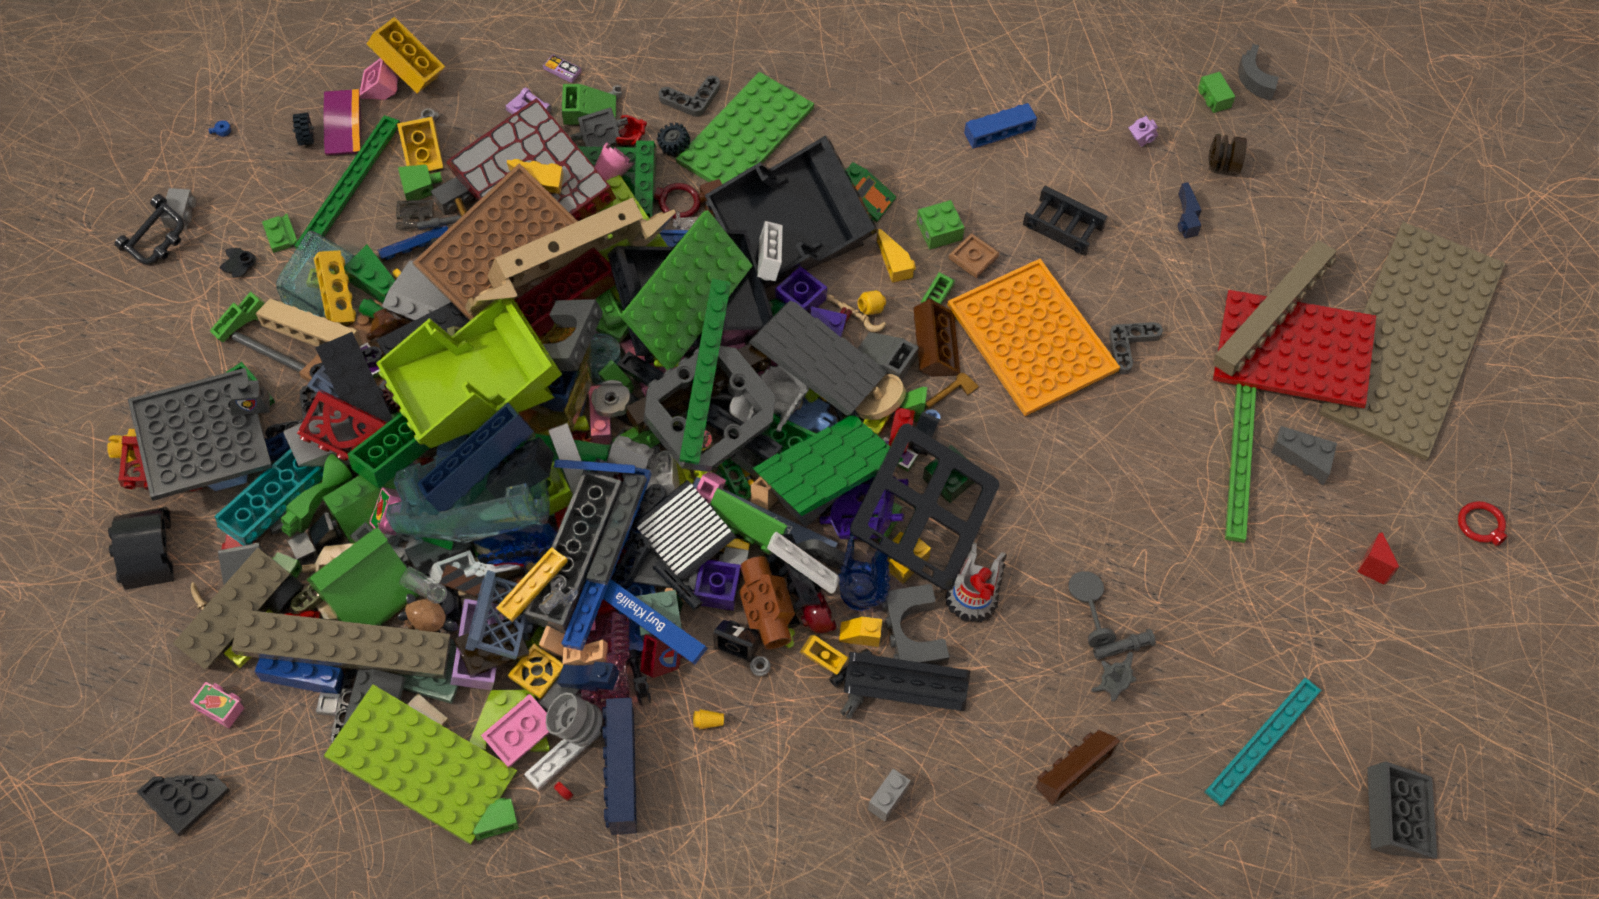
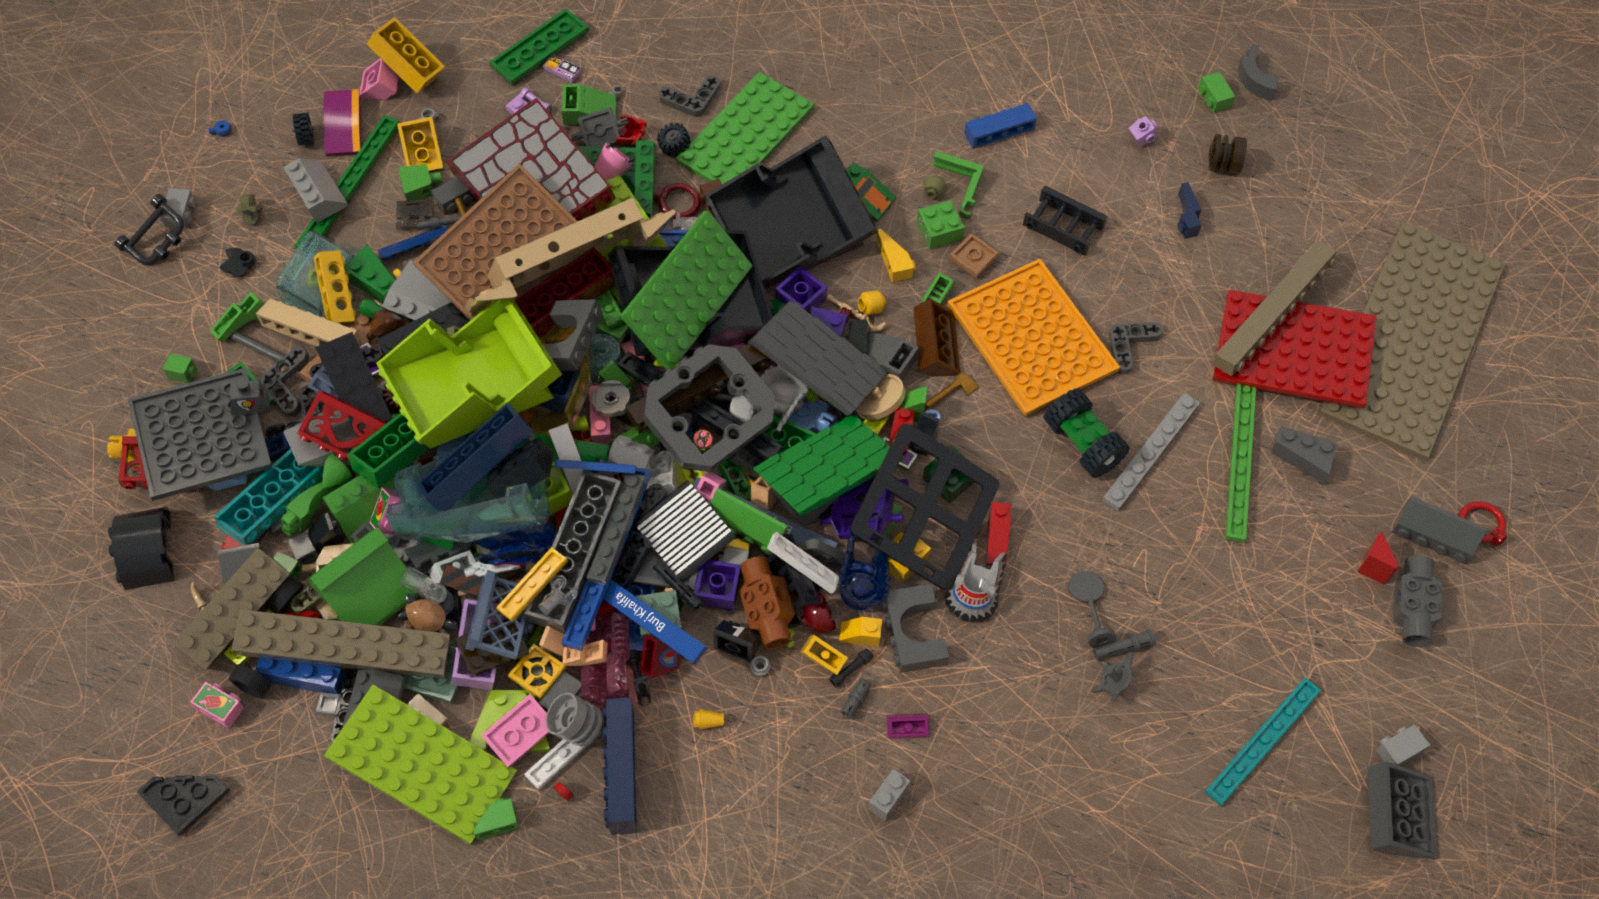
(179, 368): none -> bright green brick
(249, 208): none -> olive hips
(250, 681): none -> black tyre
(278, 383): none -> dark grey beam
(279, 233): bright green plate -> none
(316, 188): none -> light grey slope
(539, 46): none -> green plate
(548, 176): yellow slope -> none
(589, 677): dark blue slope -> none
(704, 372): green plate -> none
(770, 251): white brick -> none
(859, 335): none -> black slope
(906, 681): black plate -> none
(908, 725): none -> magenta slope
(934, 186): none -> olive cone
(964, 168): none -> bright green hinge
(979, 583): red piece -> none
(998, 531): none -> red slope
(1076, 766): reddish brown slope -> none
(1099, 447): none -> black plate
(1150, 451): none -> light grey plate
(1402, 747): none -> light grey brick
(1417, 601): none -> dark grey brick
(1438, 530): none -> dark grey slope

